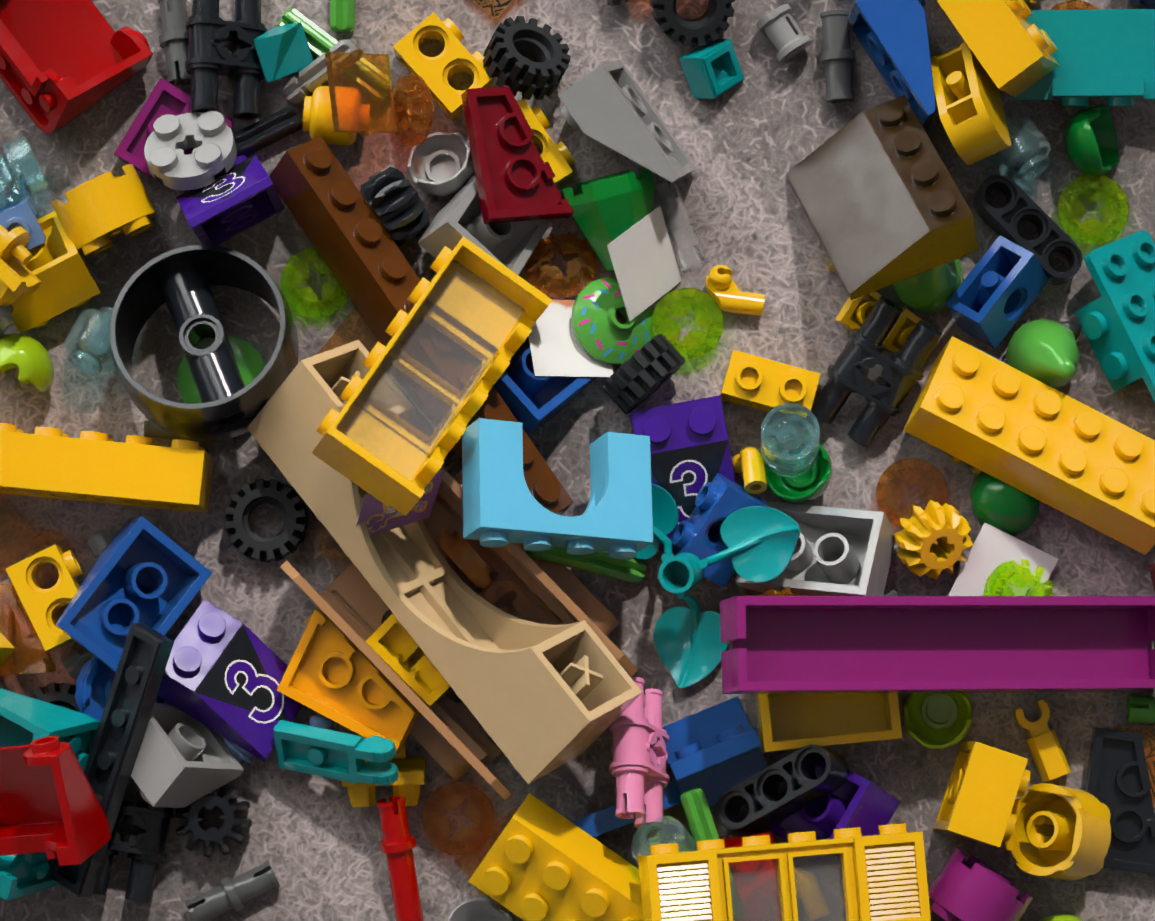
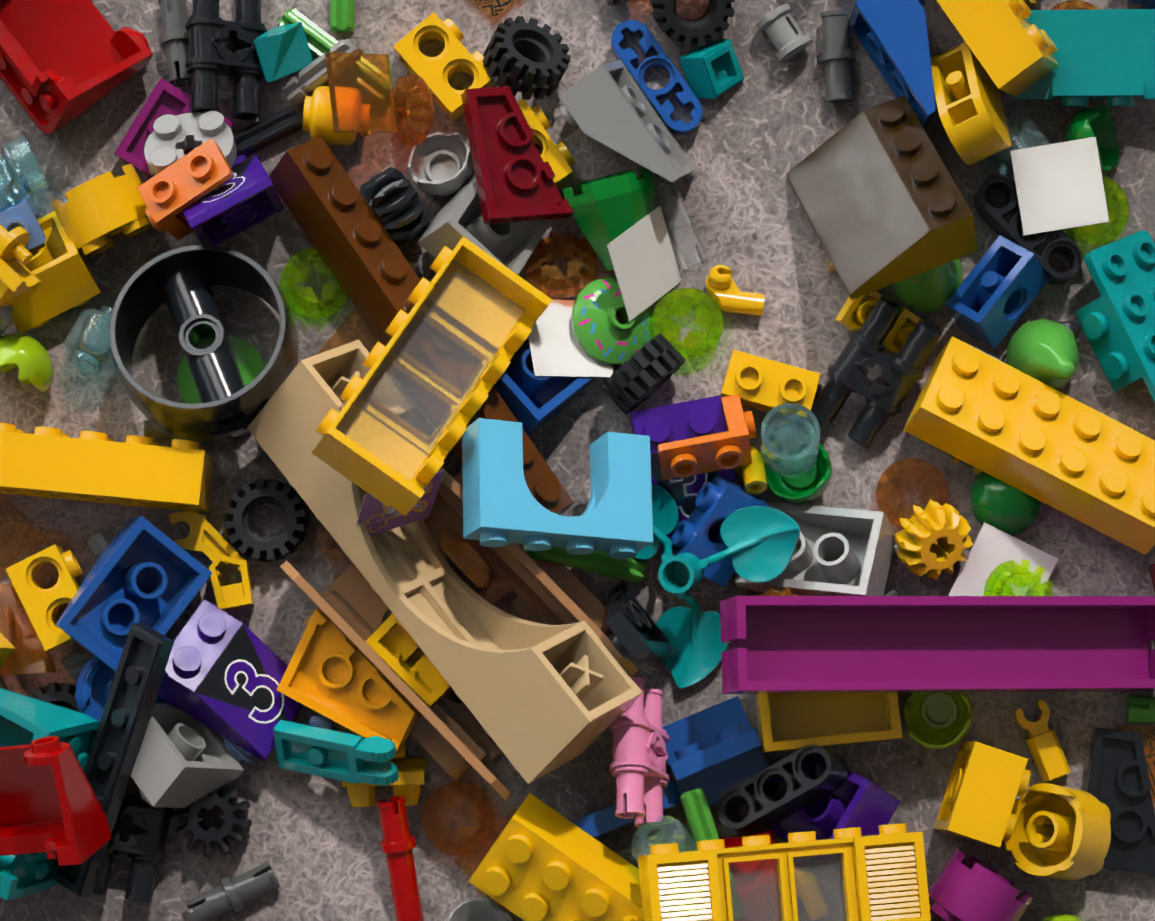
(183, 185): none -> orange bracket
(208, 540): none -> yellow piece
(634, 629): none -> black wing
(646, 44): none -> blue beam
(711, 451): none -> orange bracket
(1059, 186): none -> white sticker

